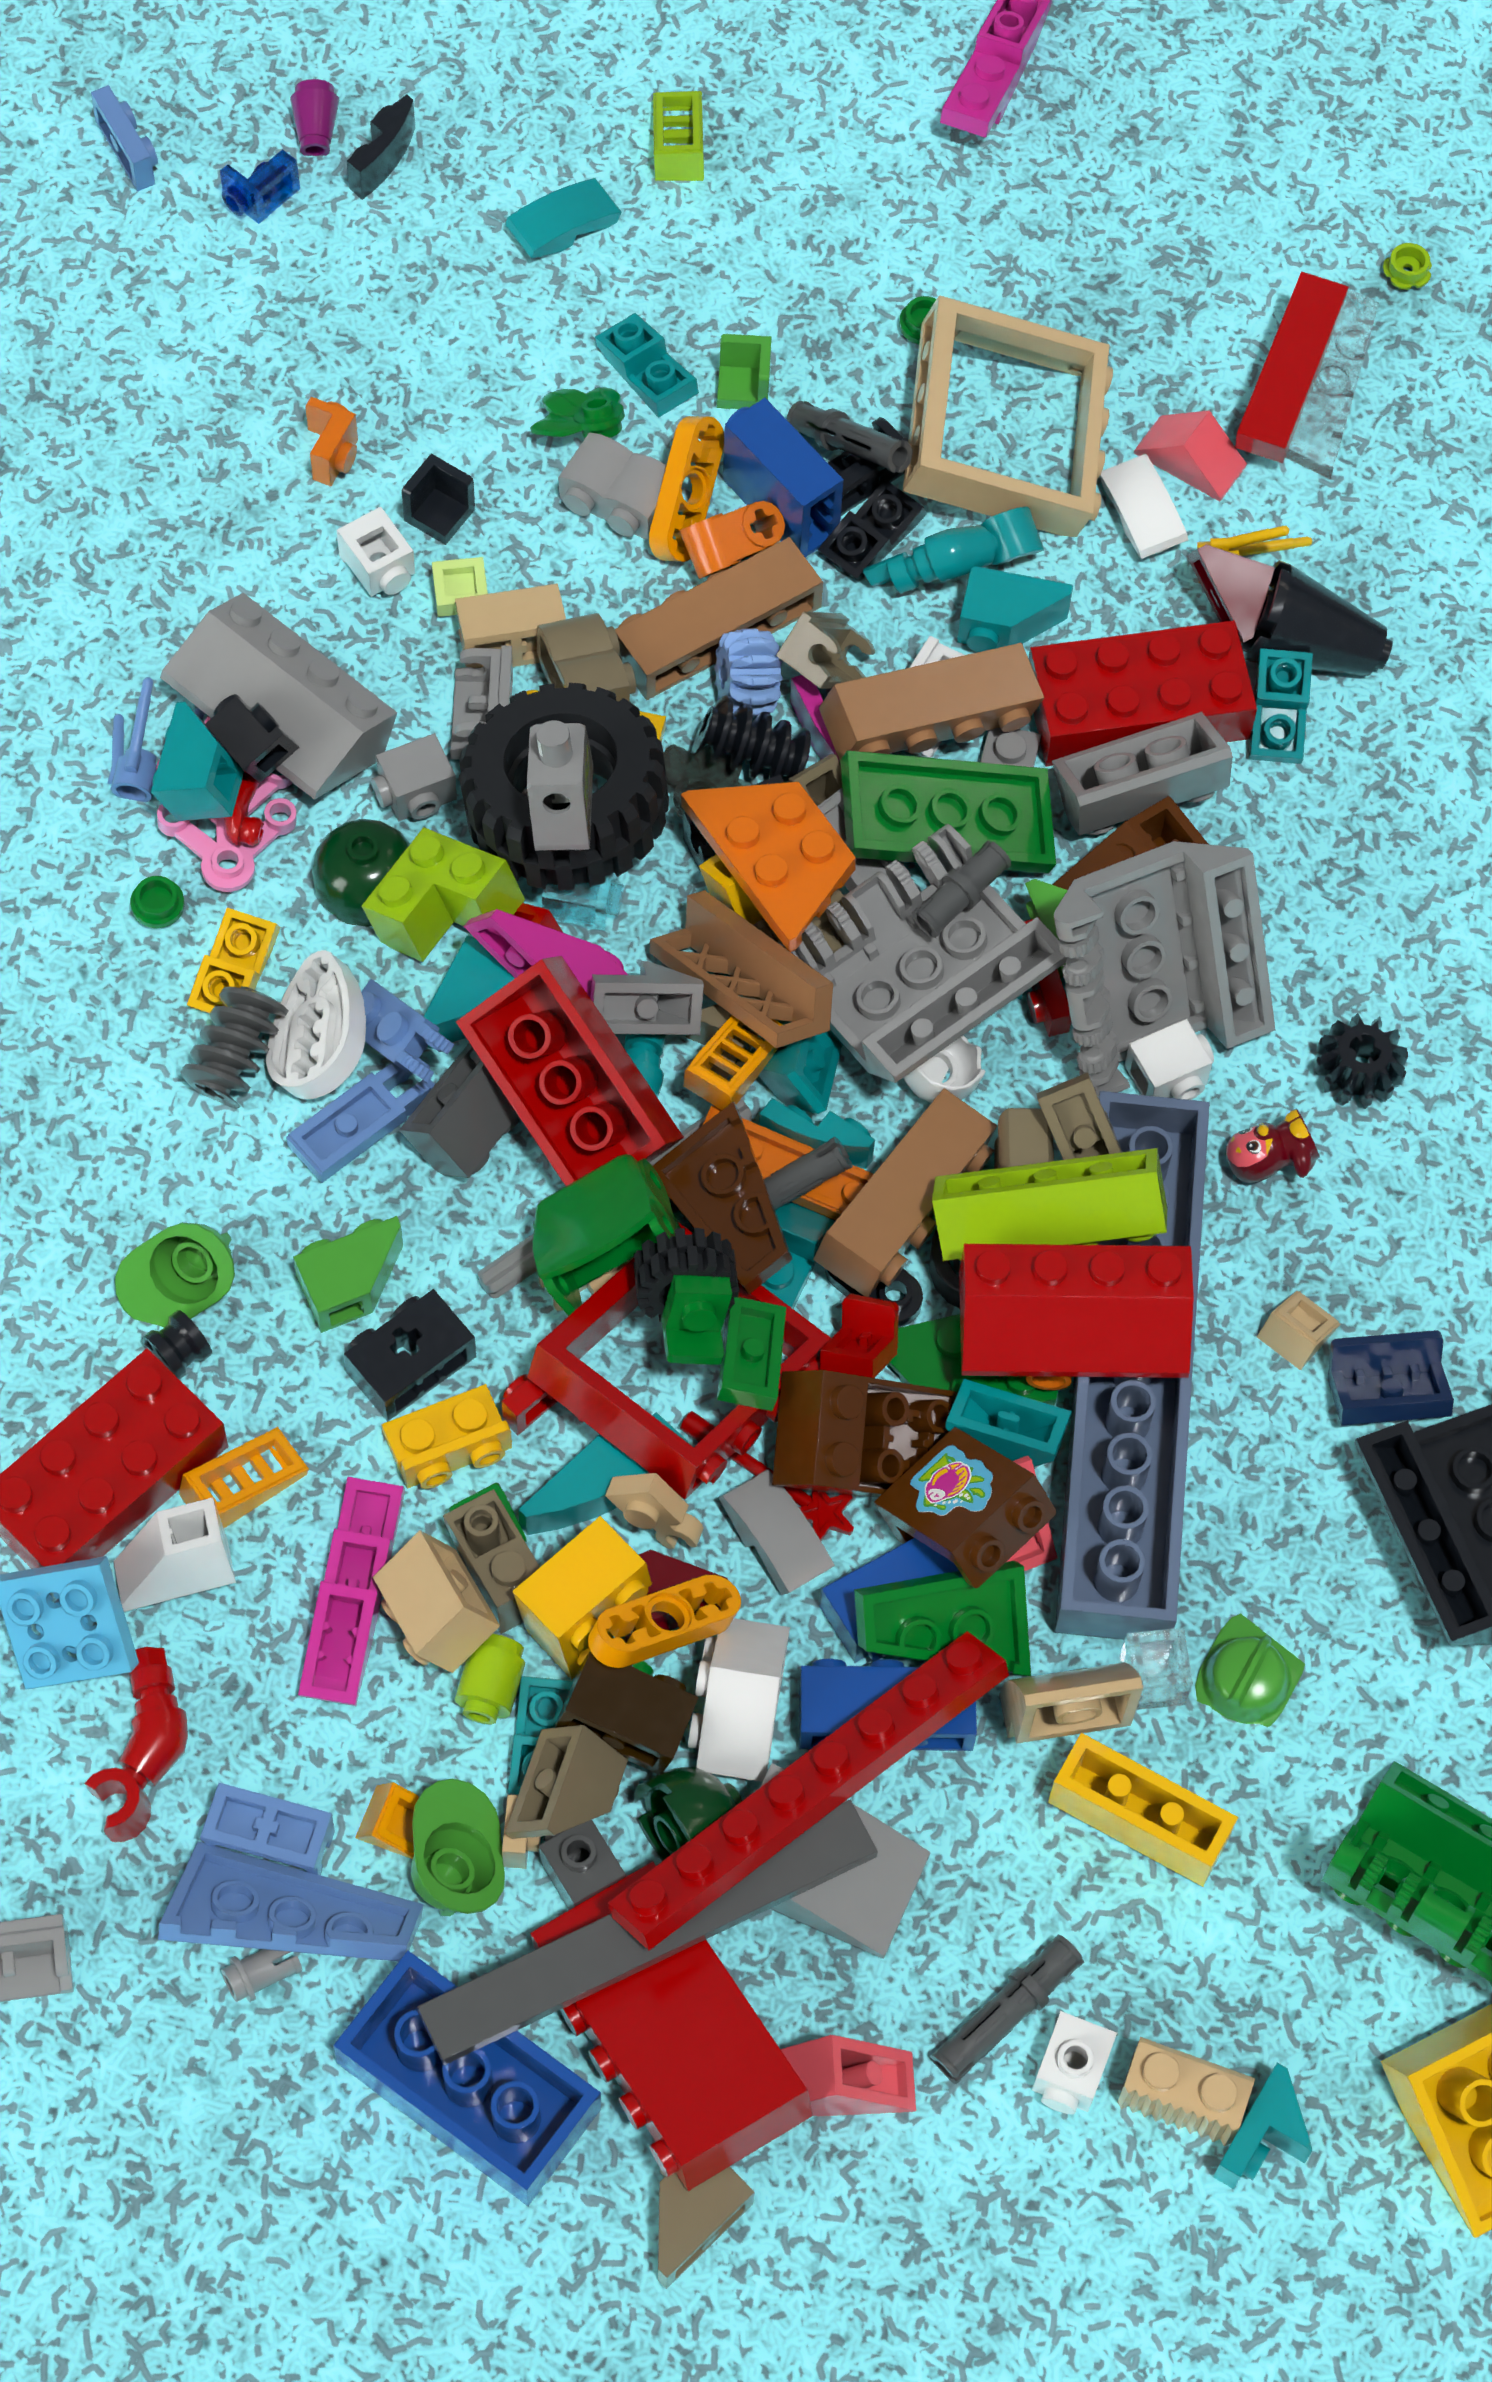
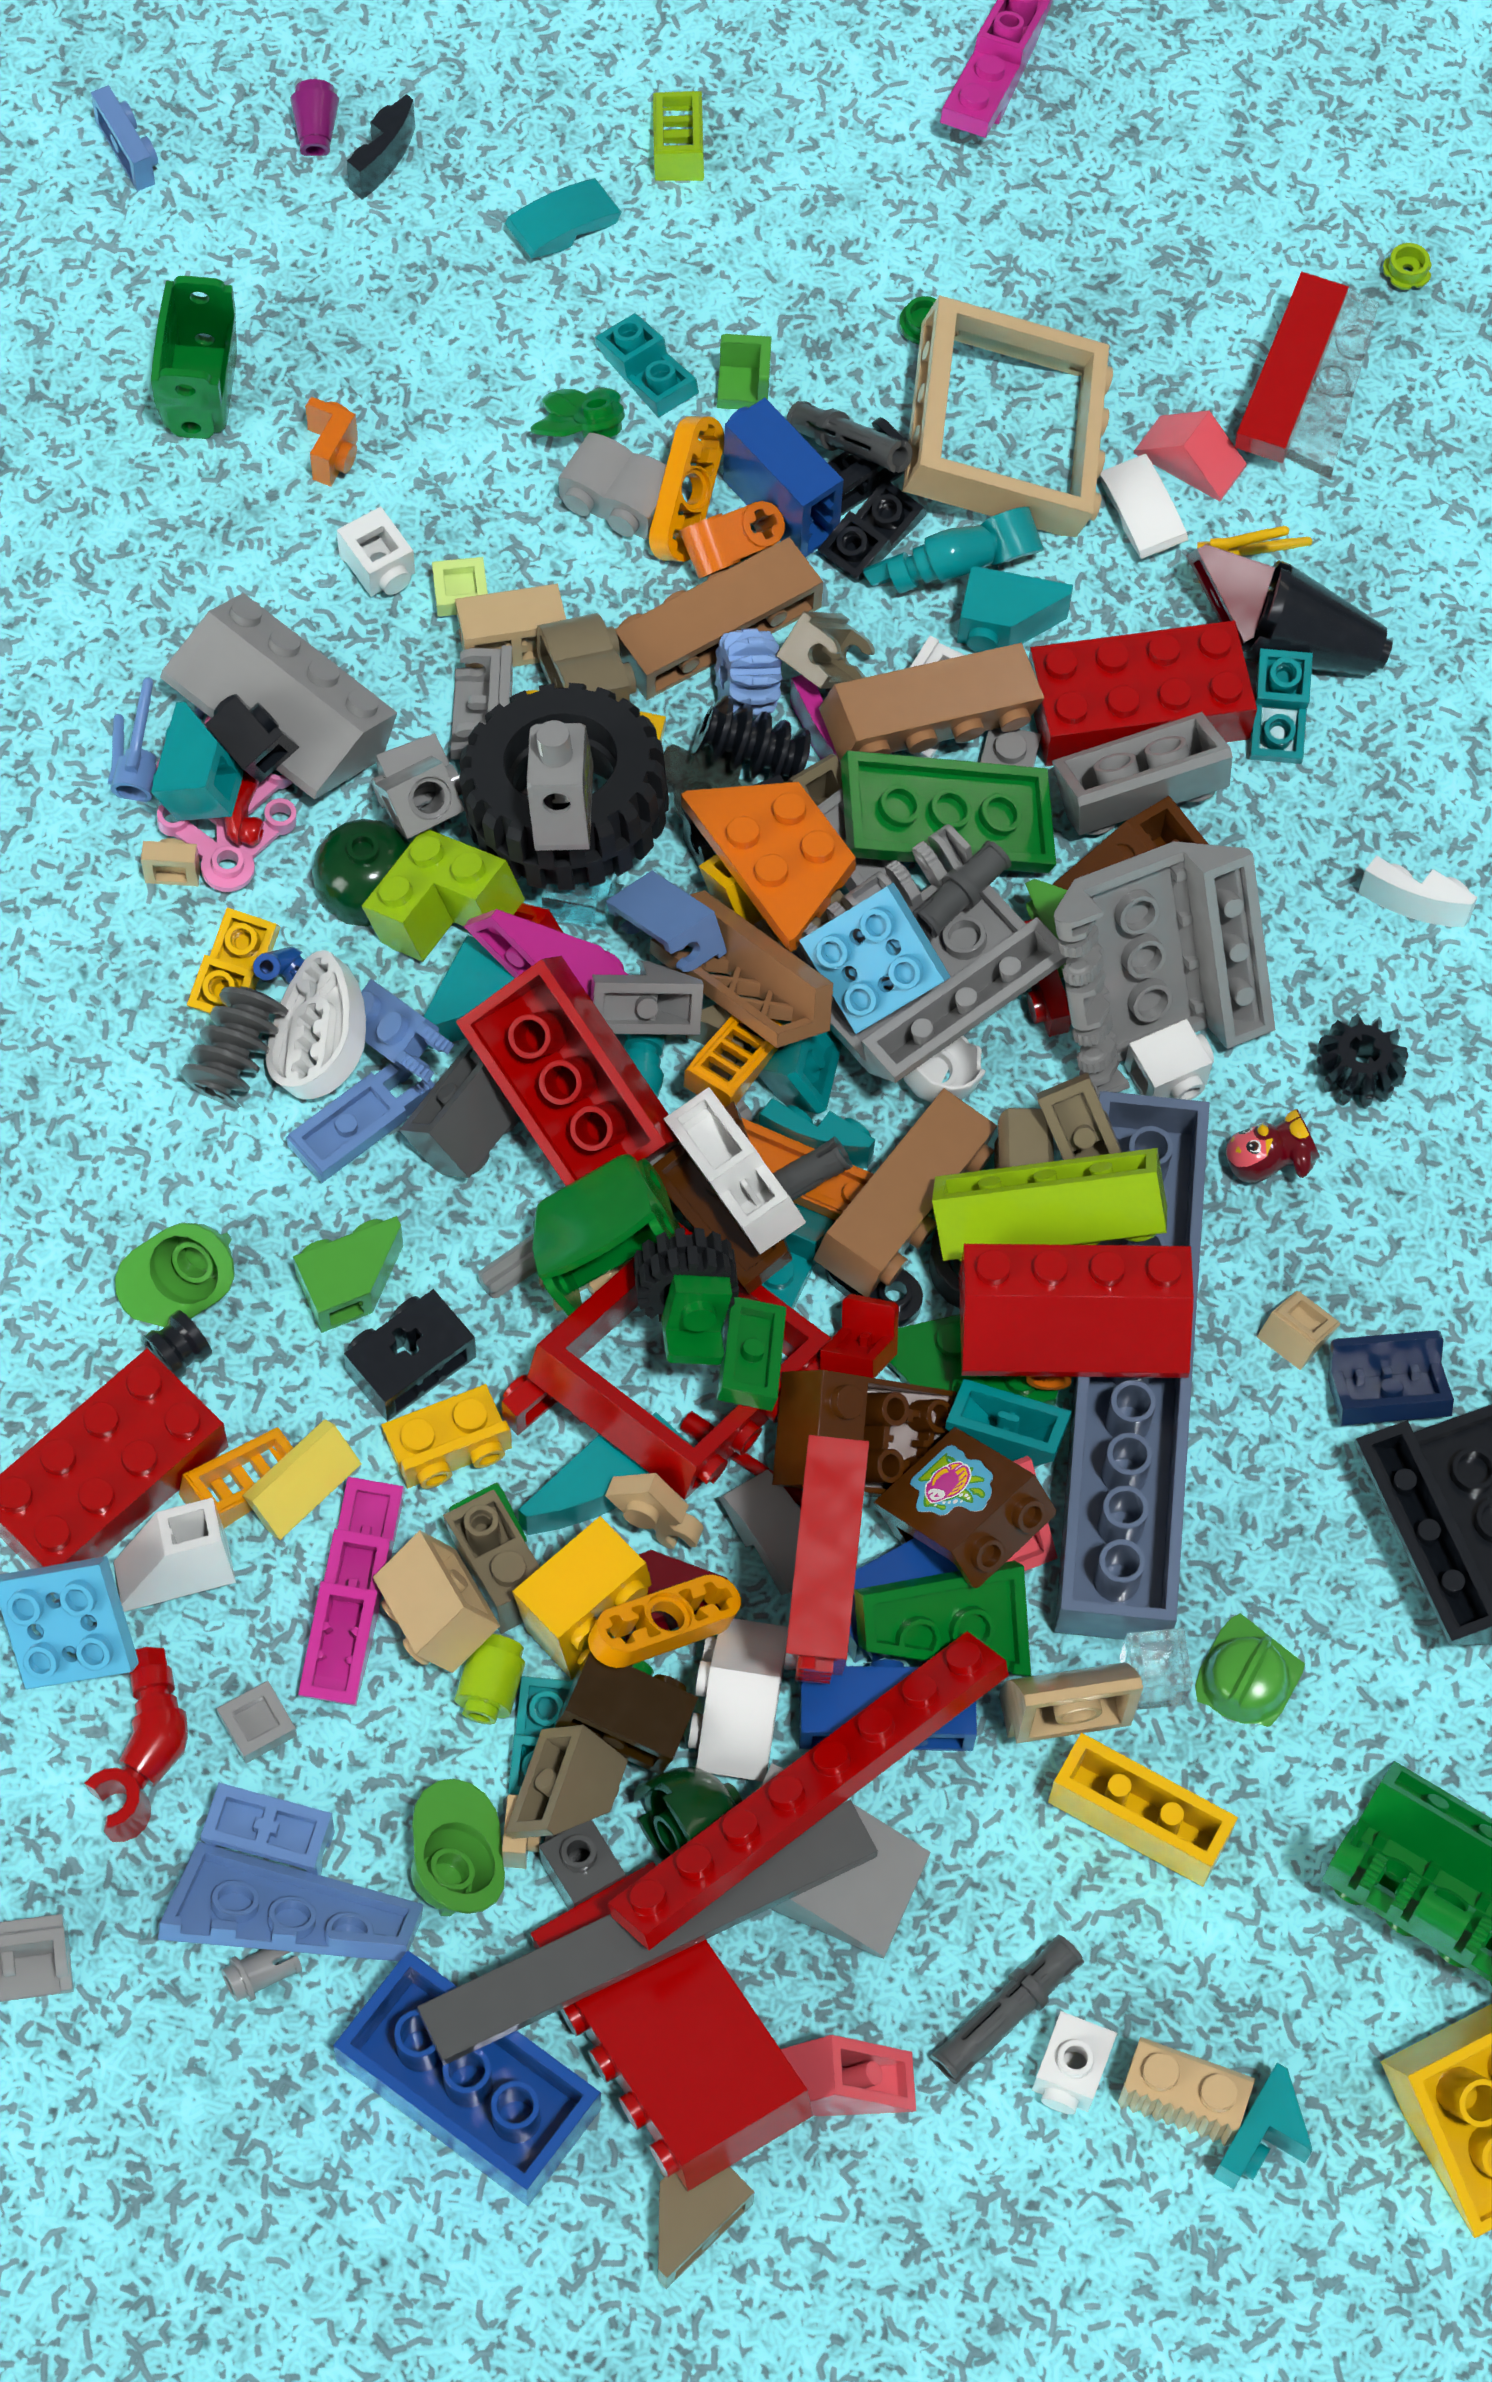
(157, 902): green plate -> none
(170, 862): none -> tan plate
(191, 371): none -> green piece
(256, 1722): none -> light grey plate
(264, 190): clear blue bracket -> none
(276, 962): none -> blue arm
(302, 1479): none -> light yellow tile
(389, 1819): light orange slope -> none
(399, 789): none -> light grey brick
(438, 499): black panel -> none
(670, 918): none -> medium blue hinge
(735, 1170): none -> white slope
(826, 1558): none -> red window
(891, 949): none -> medium azure plate
(1434, 901): none -> white slope

